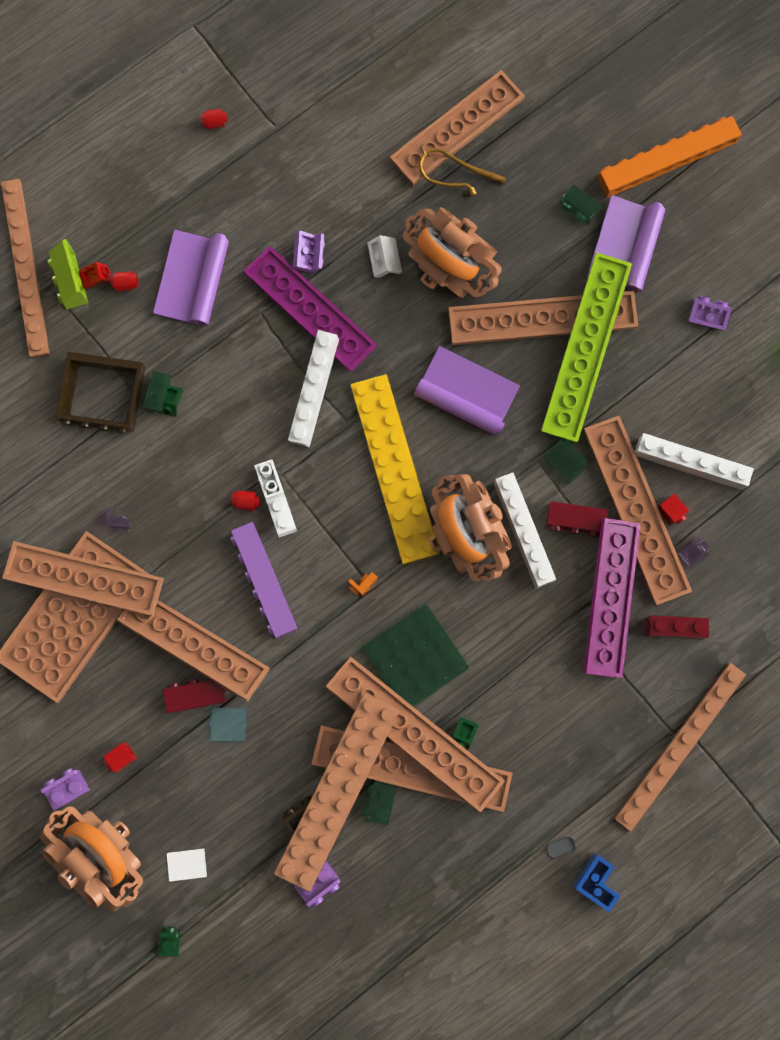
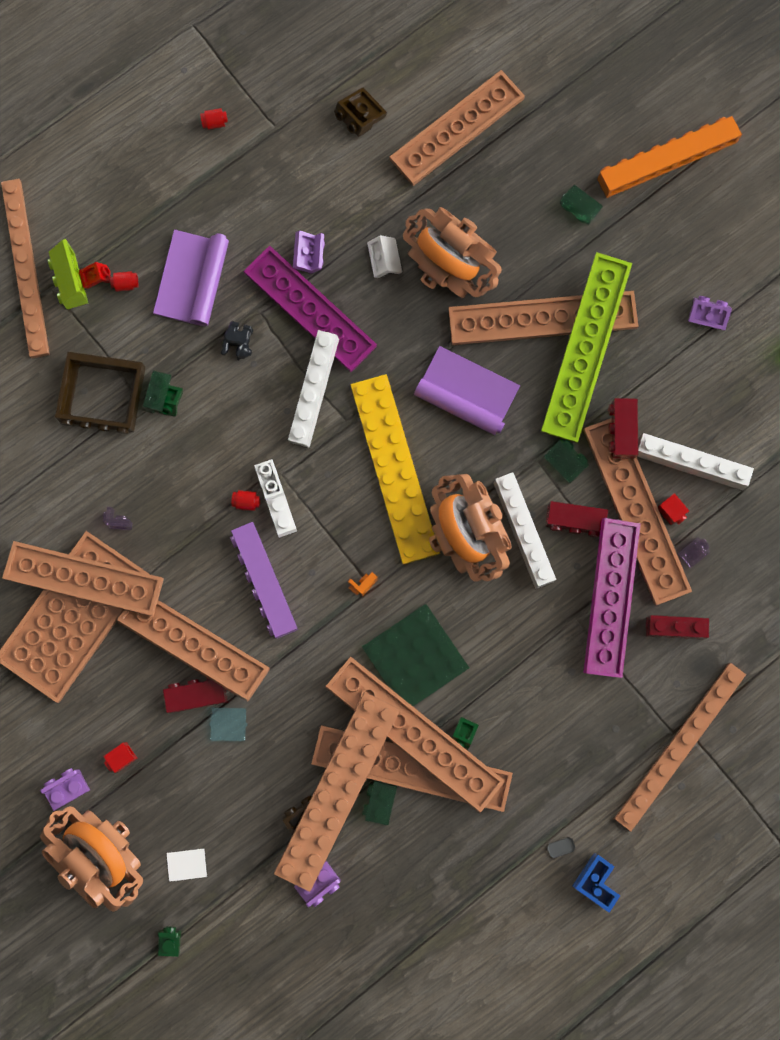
(237, 338): none -> black animal
(359, 112): none -> dark brown plate
(471, 190): pearl gold piece -> none
(623, 428): none -> dark red brick
(631, 236): medium lavender door -> none

